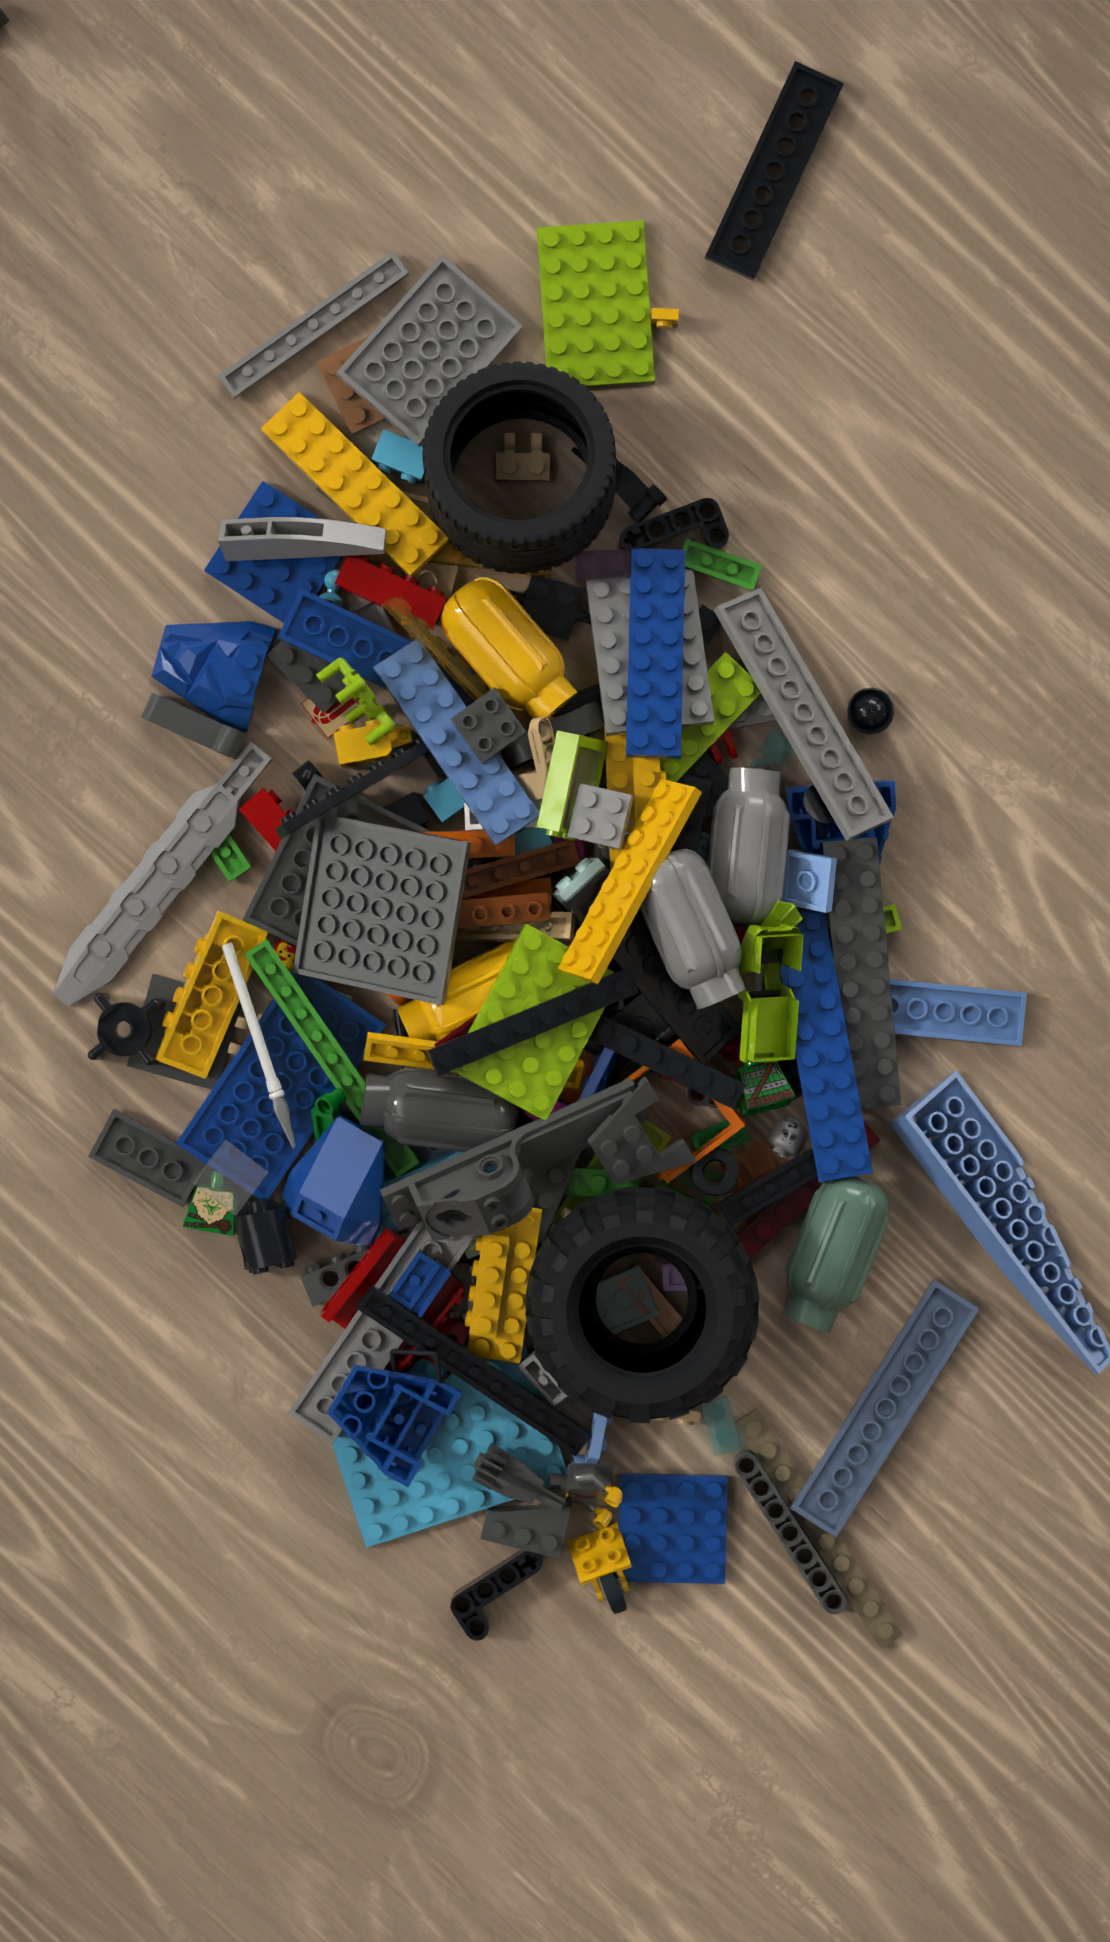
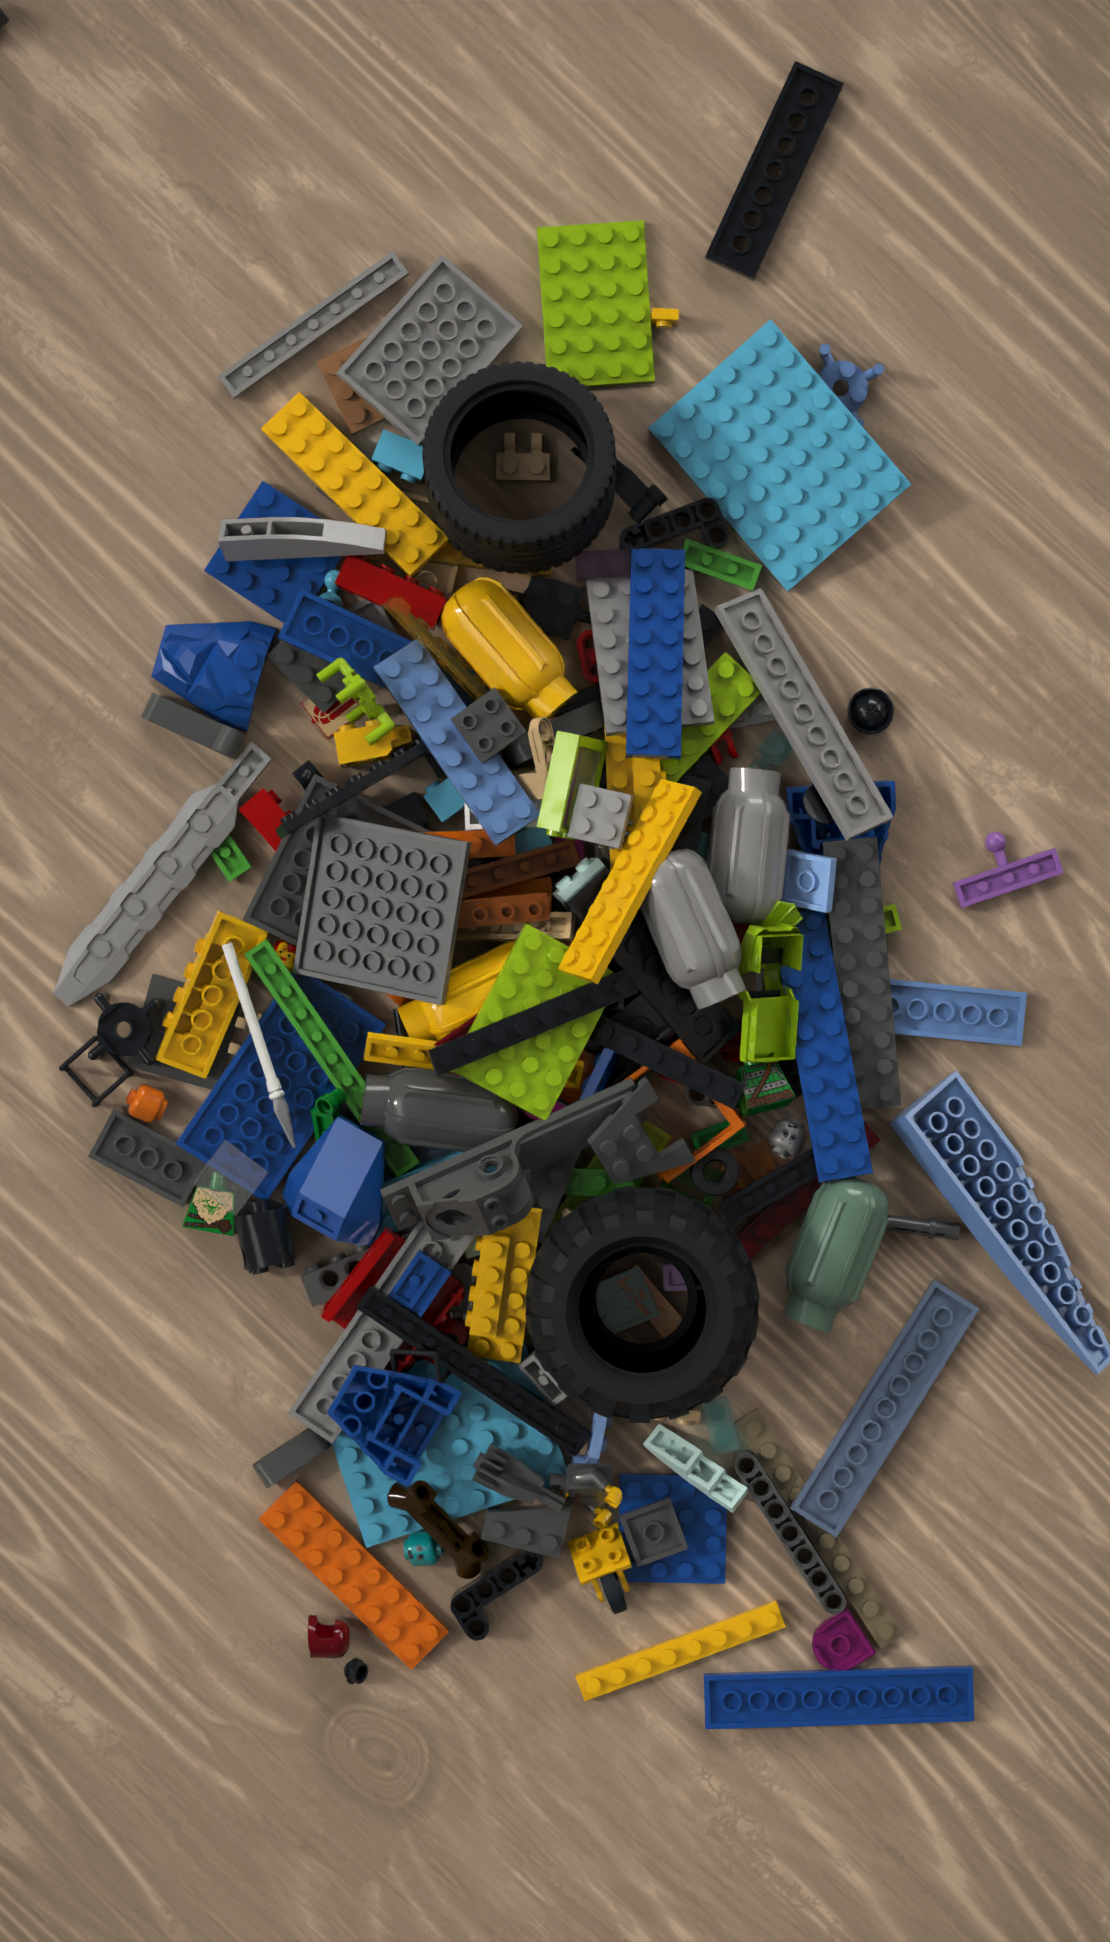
(96, 1101): none -> black piece
(146, 1103): none -> orange head
(290, 1457): none -> dark grey beam
(327, 1640): none -> dark red helmet
(354, 1574): none -> orange plate
(356, 1671): none -> black plate
(419, 1502): none -> dark brown plate
(422, 1549): none -> teal head
(587, 656): none -> red plate
(653, 1531): none -> dark grey plate
(680, 1650): none -> yellow plate
(695, 1468): none -> light aqua slope
(779, 455): none -> medium azure plate
(838, 1697): none -> blue plate
(841, 1642): none -> magenta tile
(852, 375): none -> medium blue plate
(924, 1227): none -> dark grey pin
(1007, 875): none -> medium lavender plate

